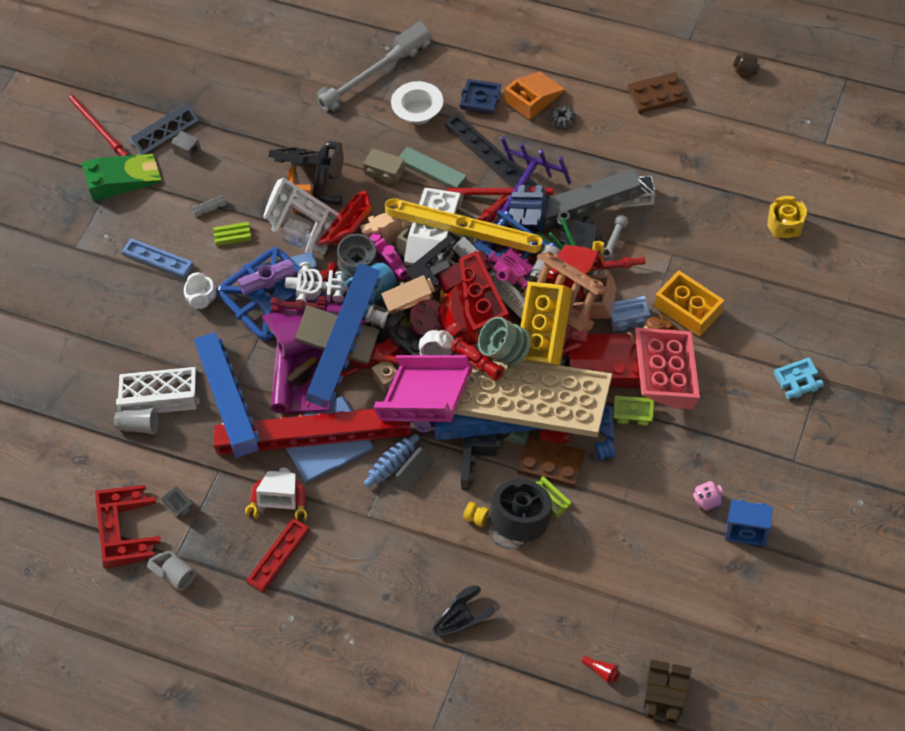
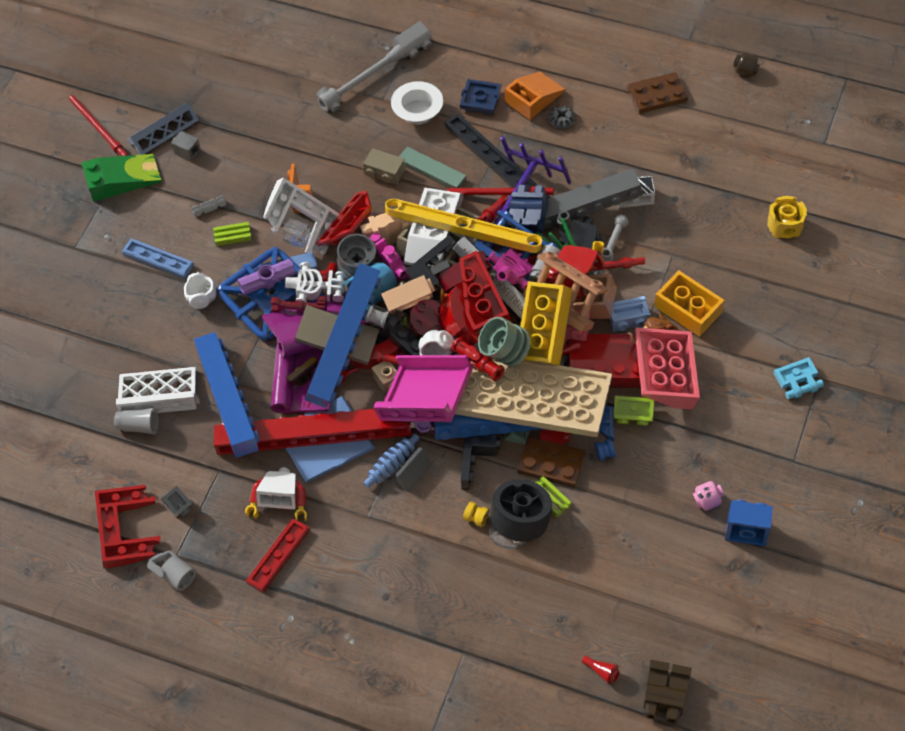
(324, 162): black plate -> none
(458, 616): black animal -> none

